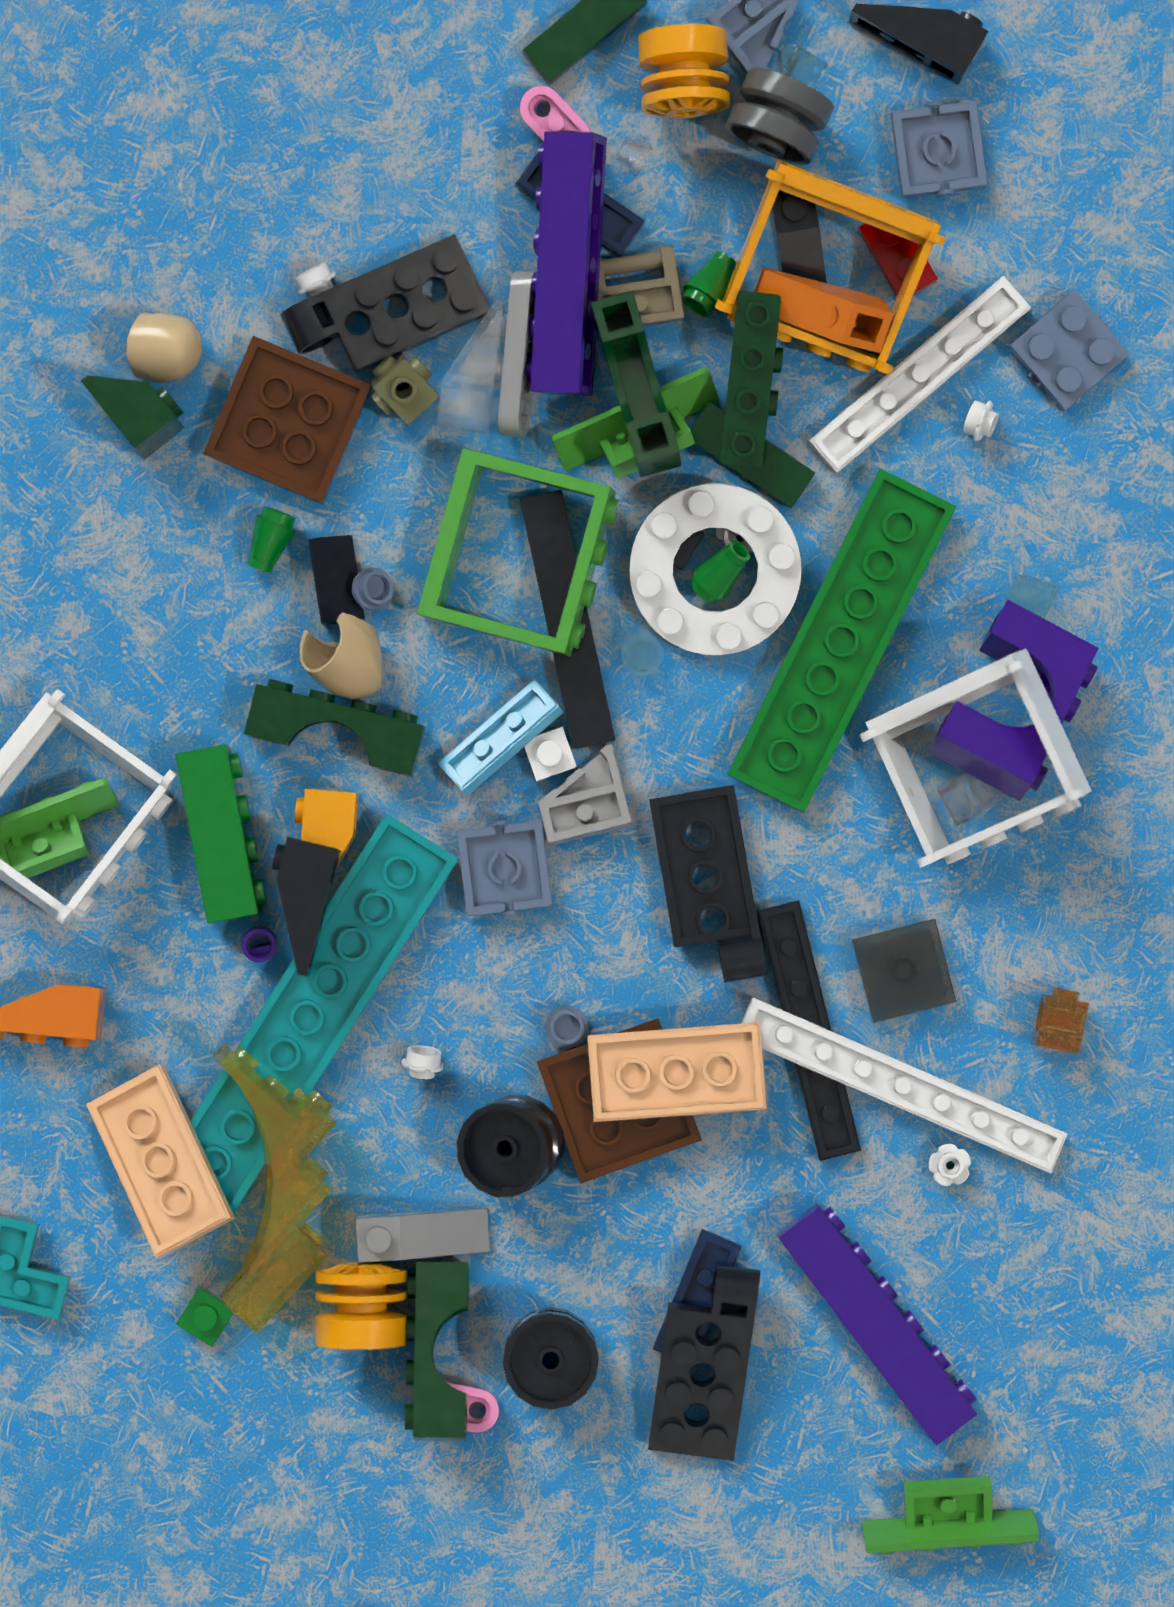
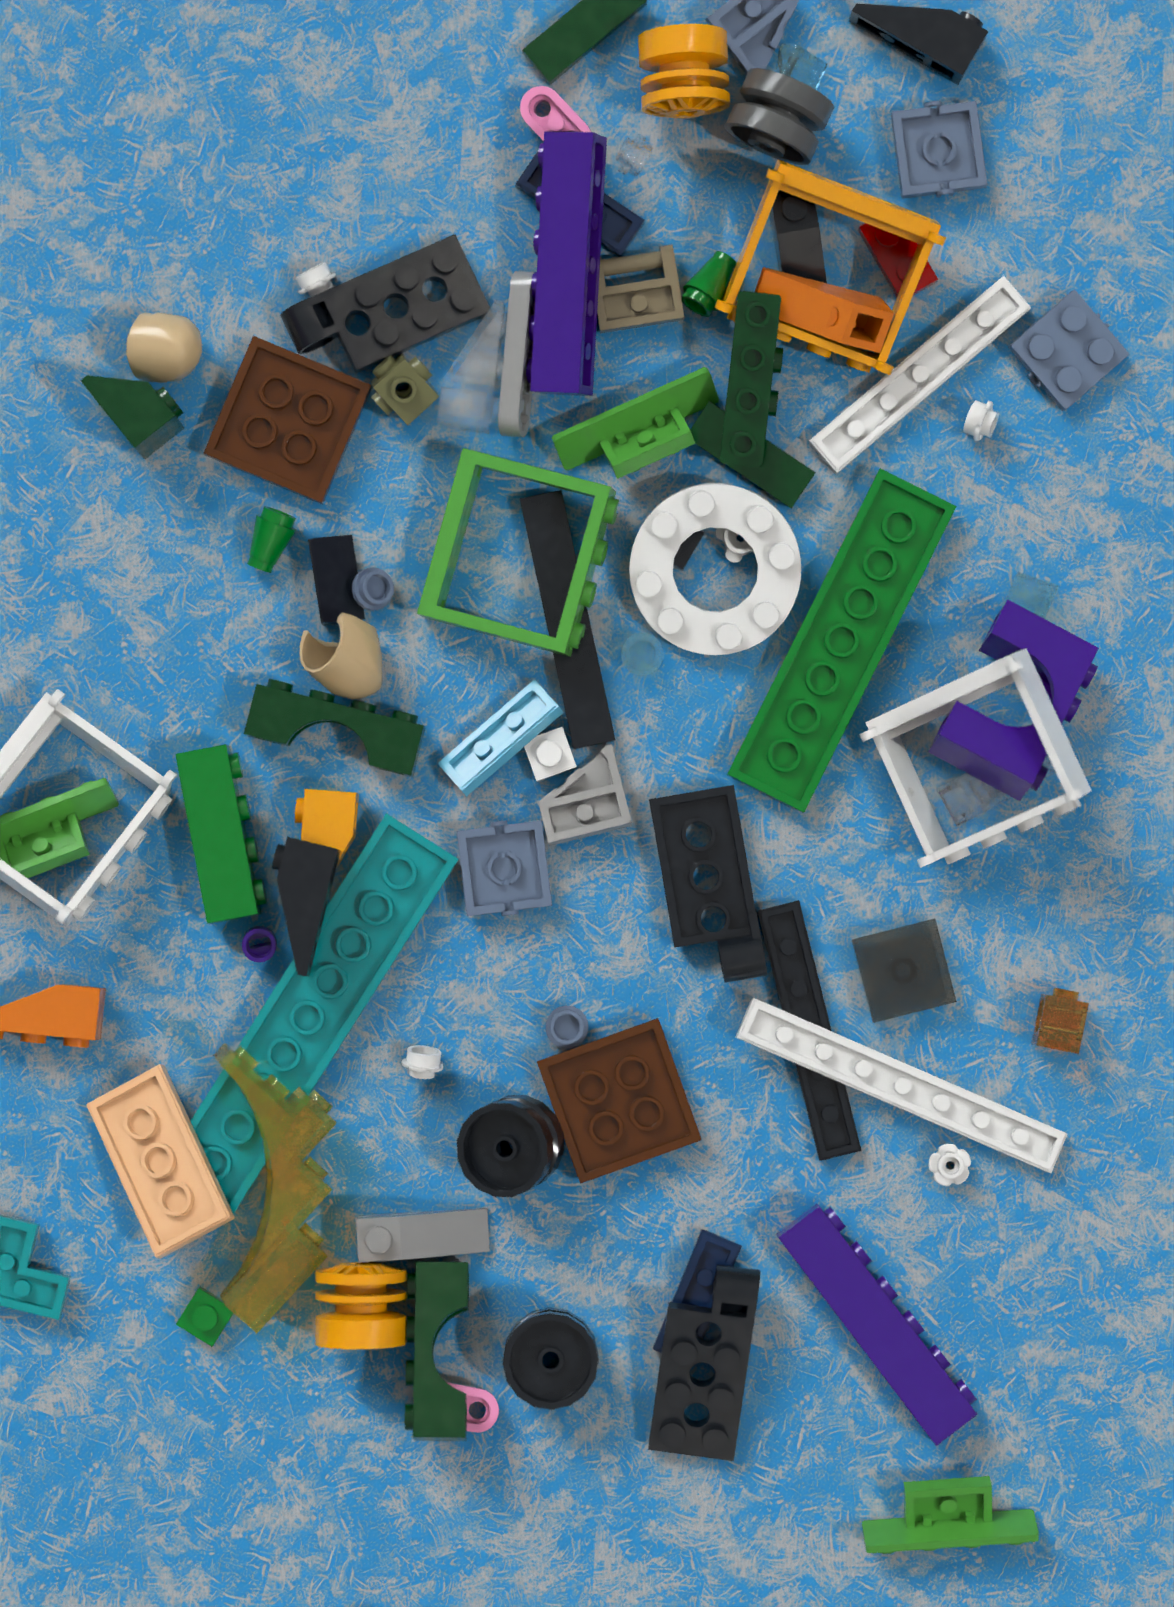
(636, 384): dark green arch -> none
(677, 1072): light nougat tile -> none
(719, 573): green cone -> none

